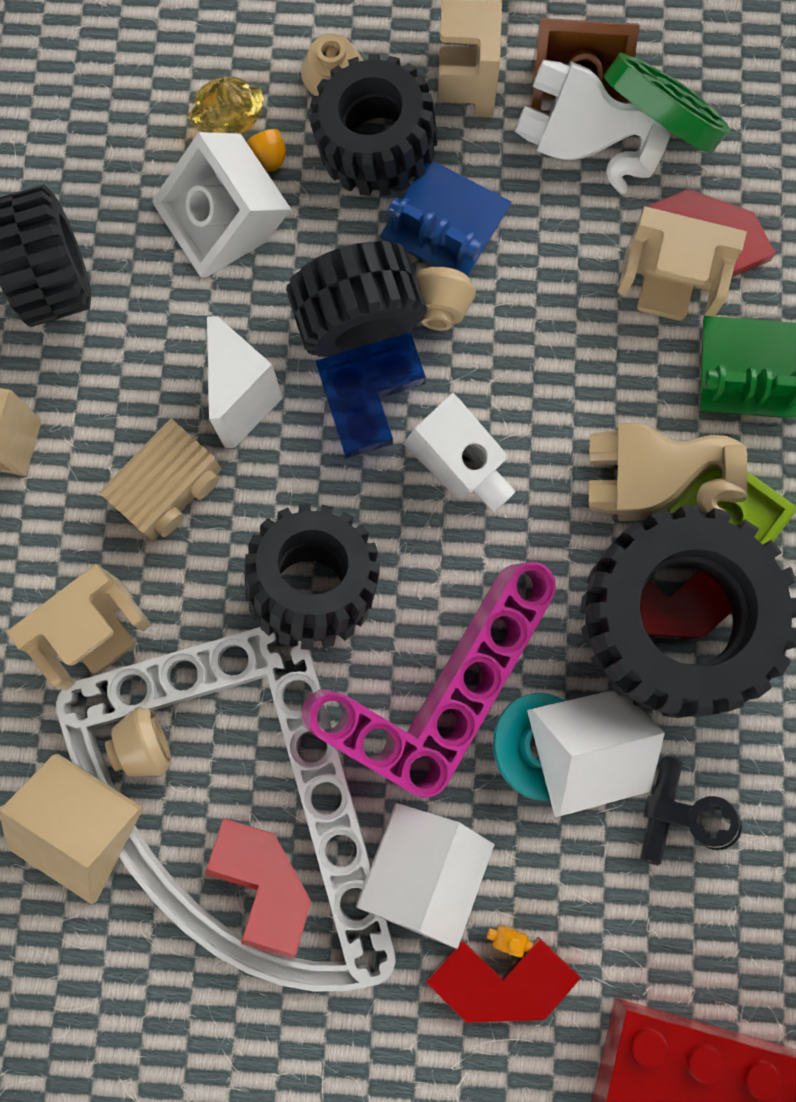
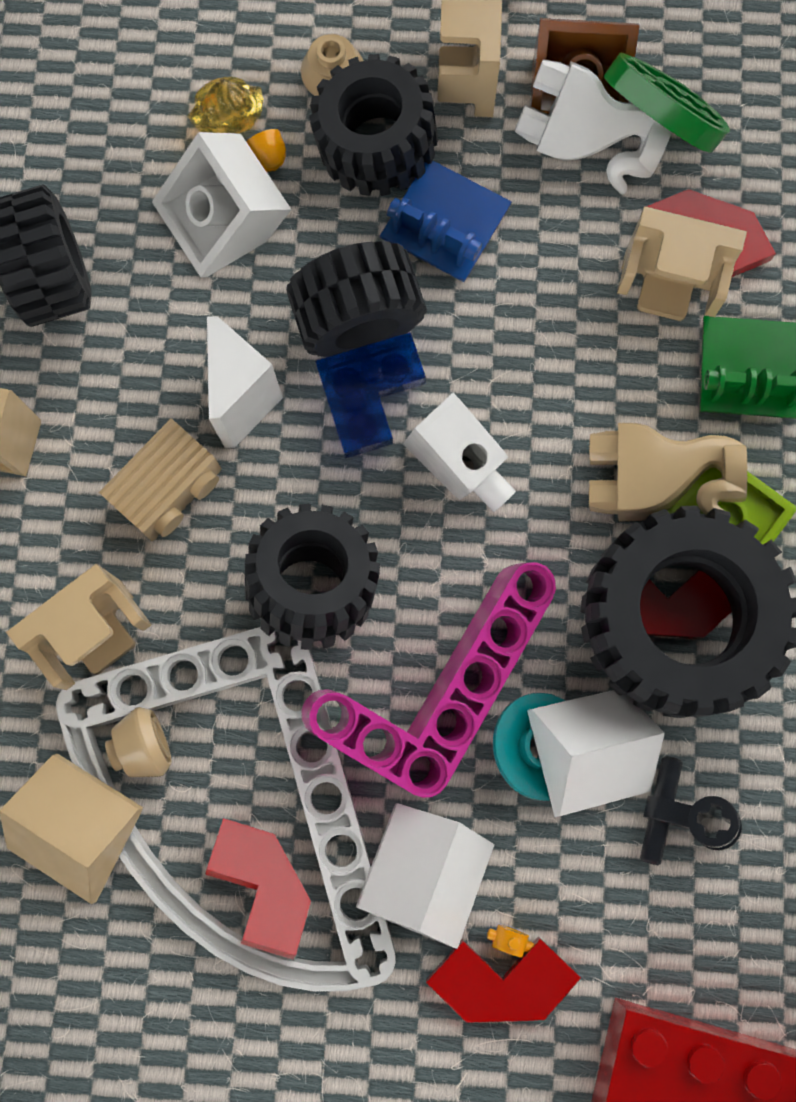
(446, 296): tan cone -> none

